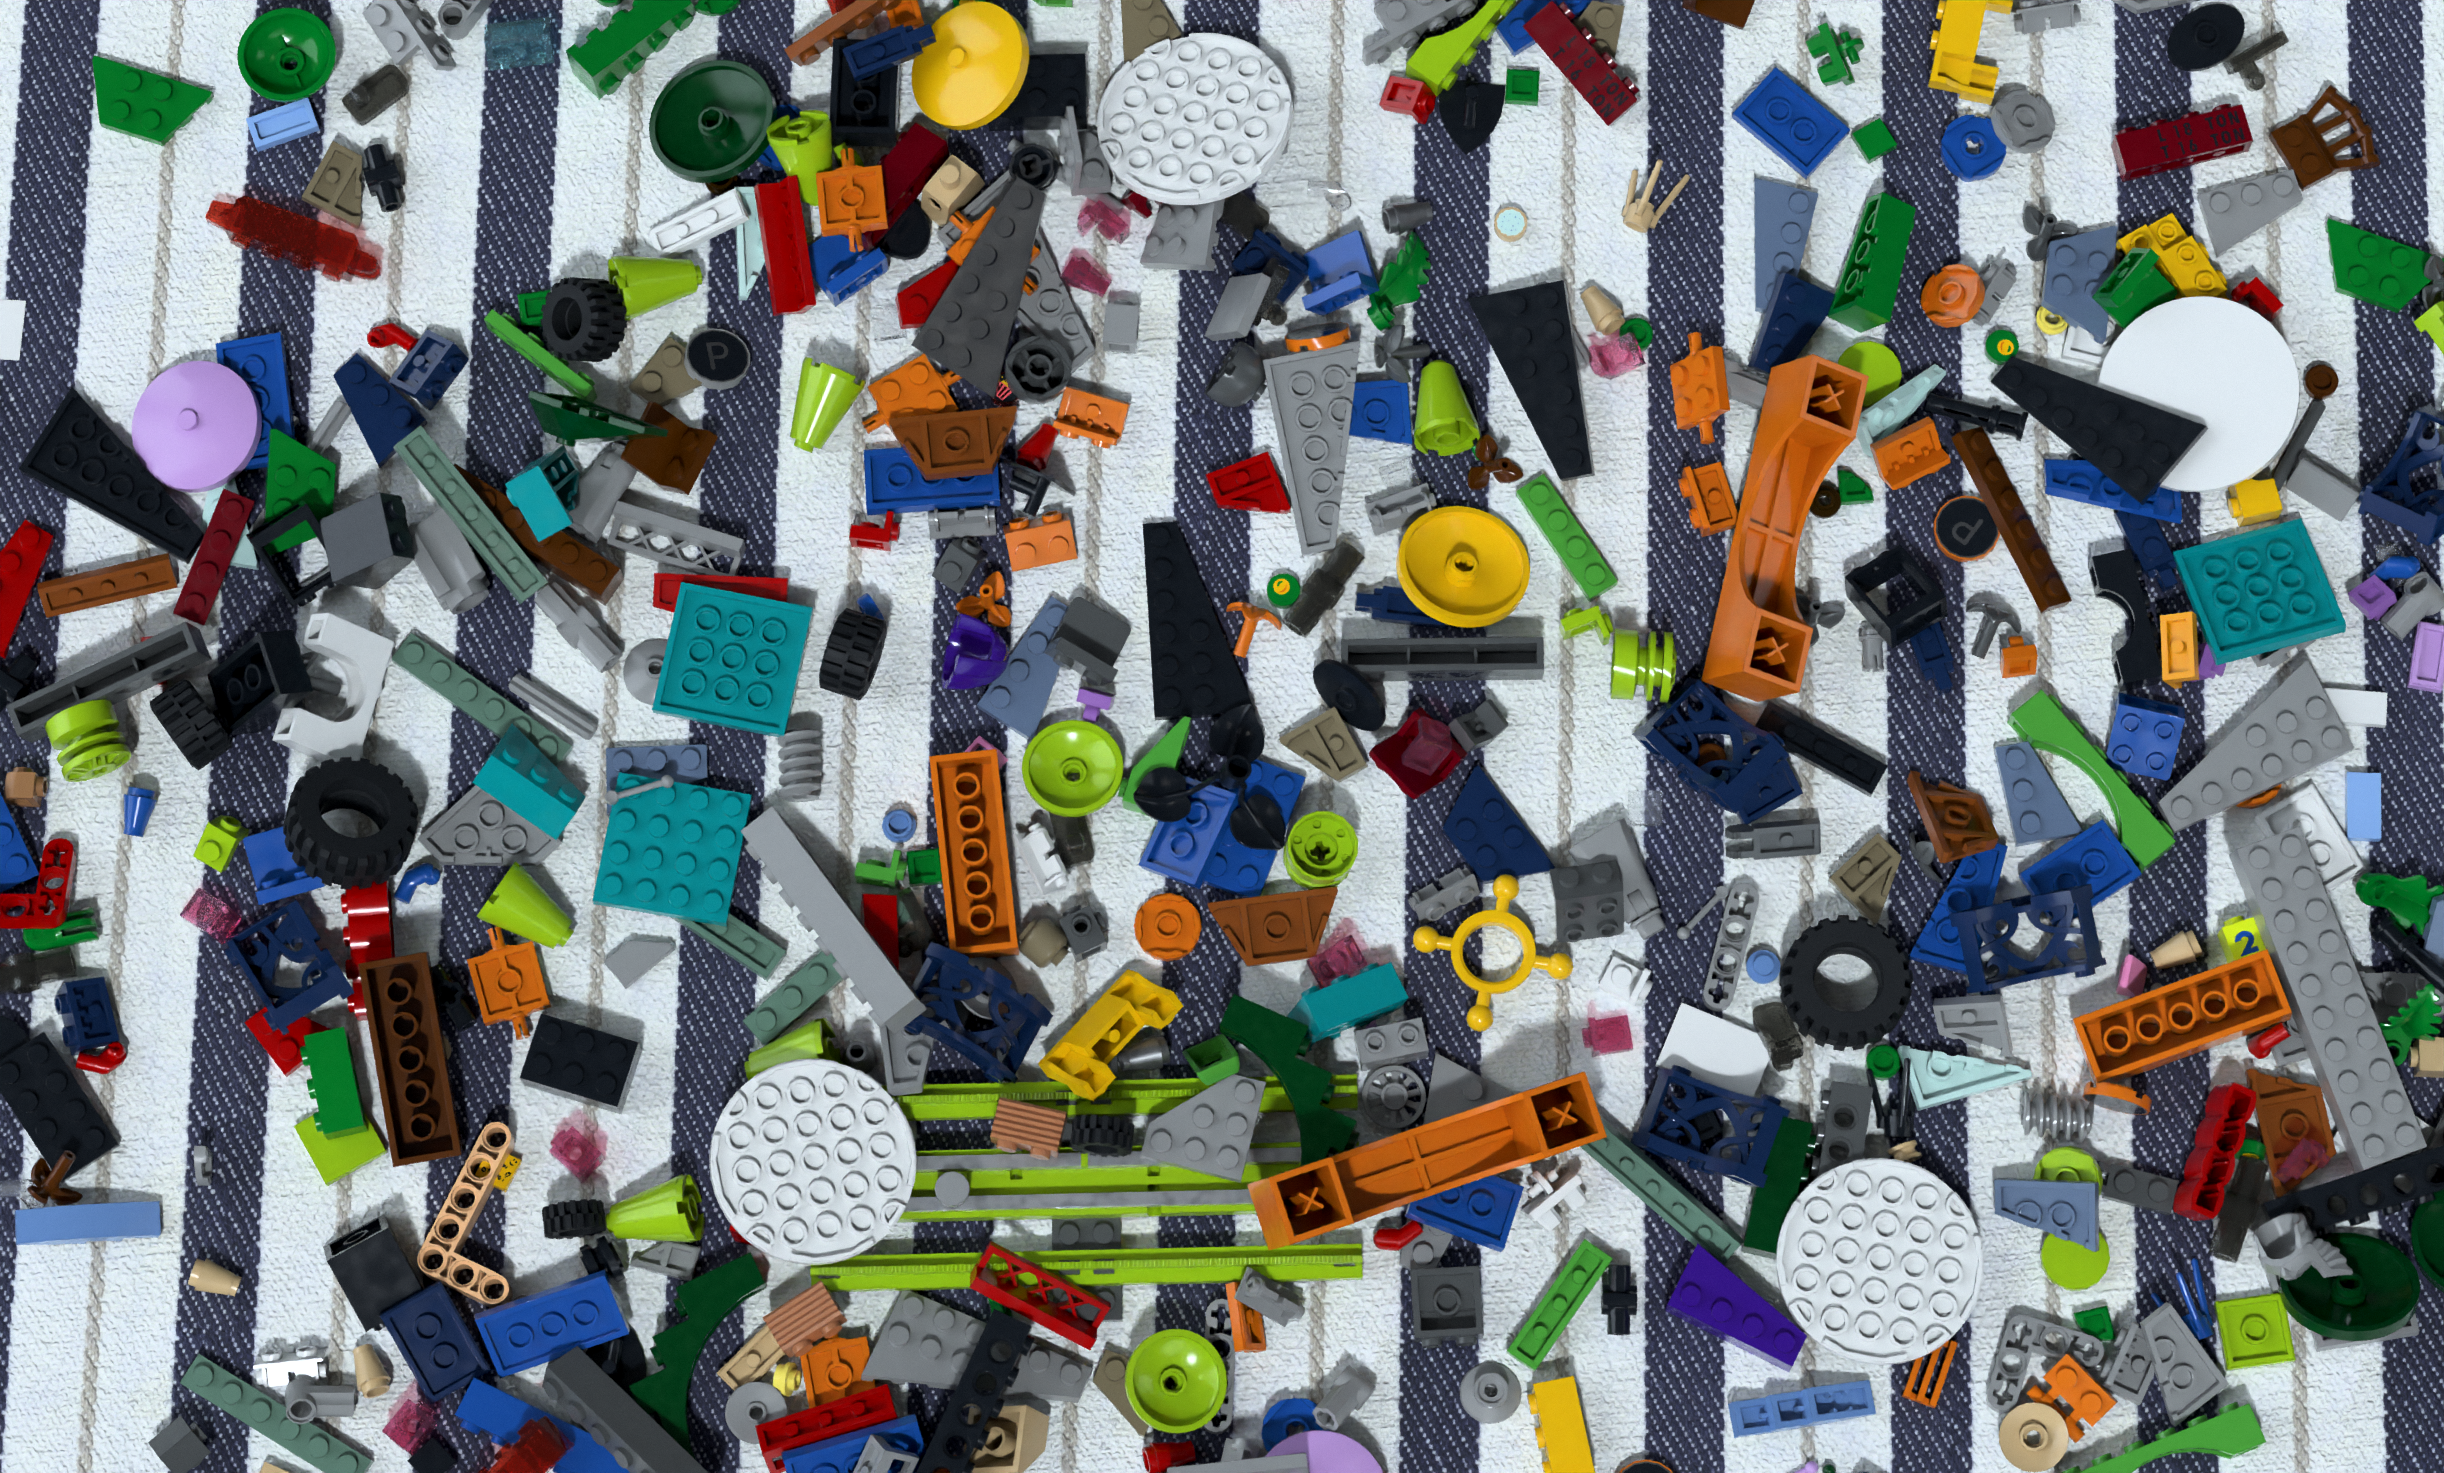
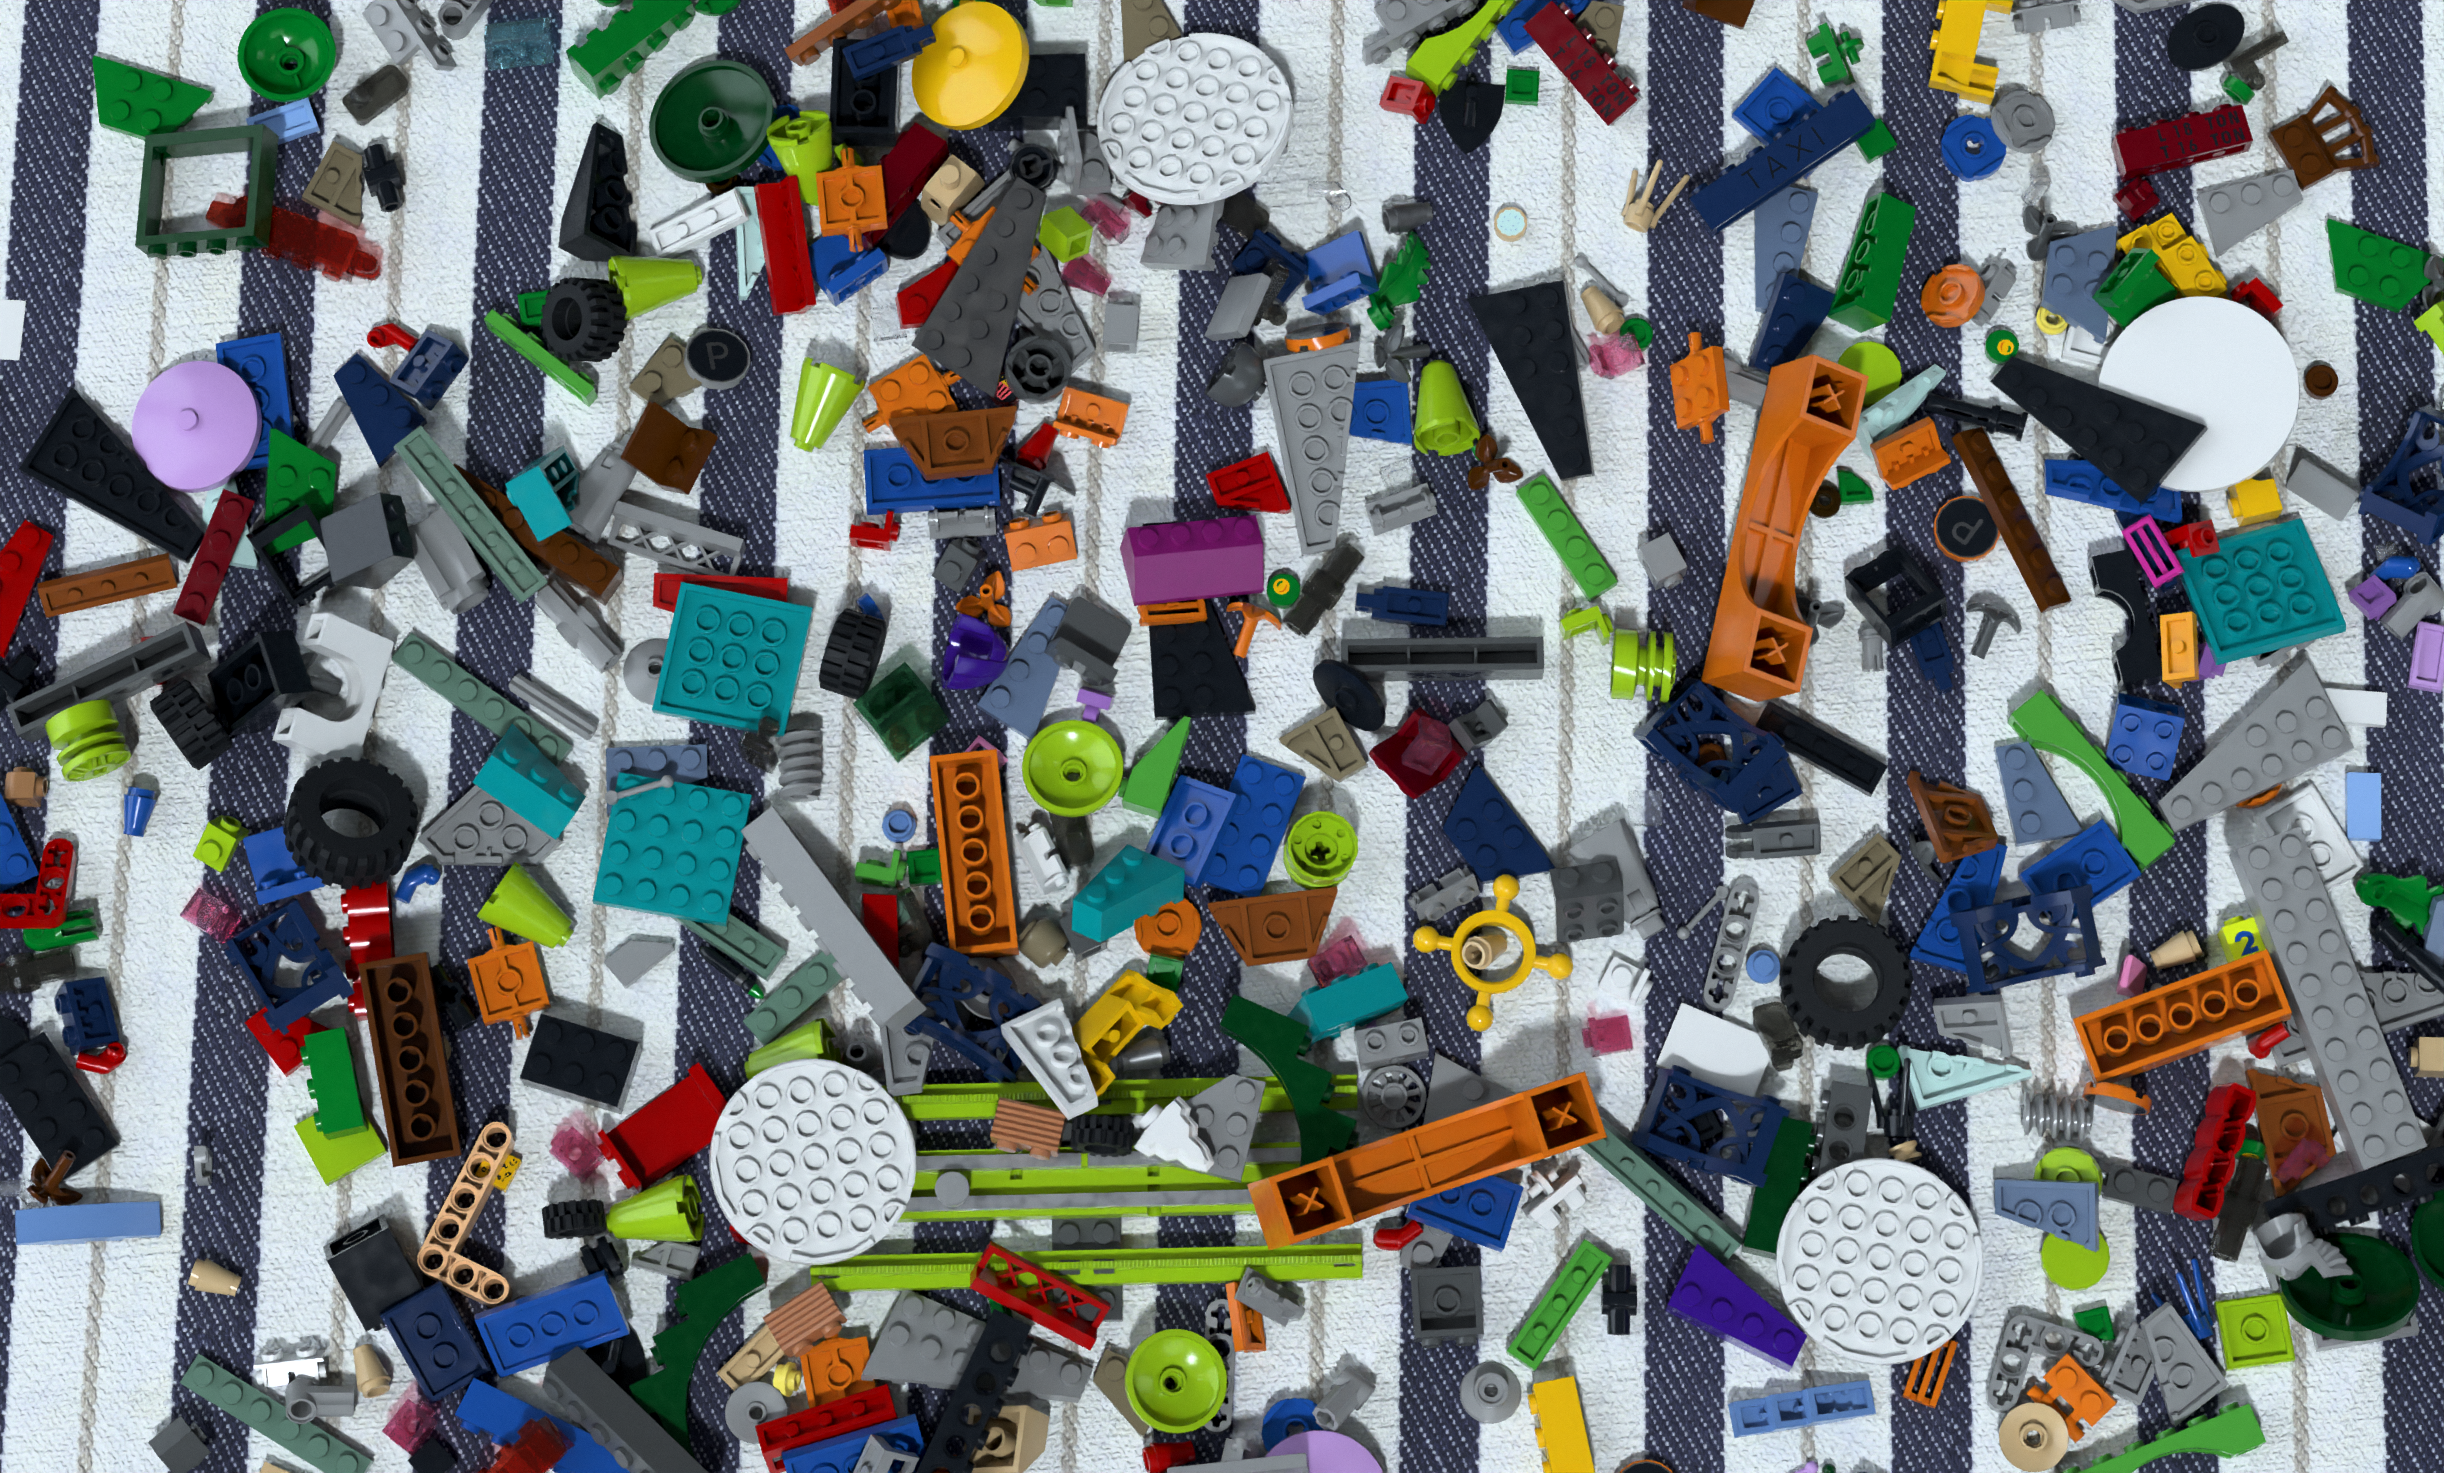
(255, 234): none -> dark green window
(583, 421): dark green wedge -> none
(597, 210): none -> black wedge
(665, 1131): none -> red panel
(749, 986): none -> black piece
(757, 749): none -> clear smoke piece
(900, 712): none -> clear green slope
(1054, 1058): none -> white wing
(1065, 234): none -> lime brick
(1124, 891): none -> teal wedge
(1165, 970): none -> green tile
(1174, 1136): none -> white rock
(1177, 618): none -> orange tile
(1193, 560): none -> magenta slope
(1209, 1051): bright green piece -> none
(1241, 739): black plant -> none
(1463, 566): yellow dish -> none
(1483, 950): none -> tan cone
(1620, 298): none -> light grey hinge
(1662, 562): none -> light grey brick
(1710, 499): orange bracket -> none
(1781, 162): none -> dark blue brick
(2018, 659): orange tile -> none
(2040, 183): none -> clear arm
(2136, 199): none -> dark red tile
(2167, 575): none -> dark pink tile
(2198, 537): none -> red bracket
(2237, 90): none -> green tile
(2298, 443): dark grey bar -> none
(2413, 1023): green plant -> none

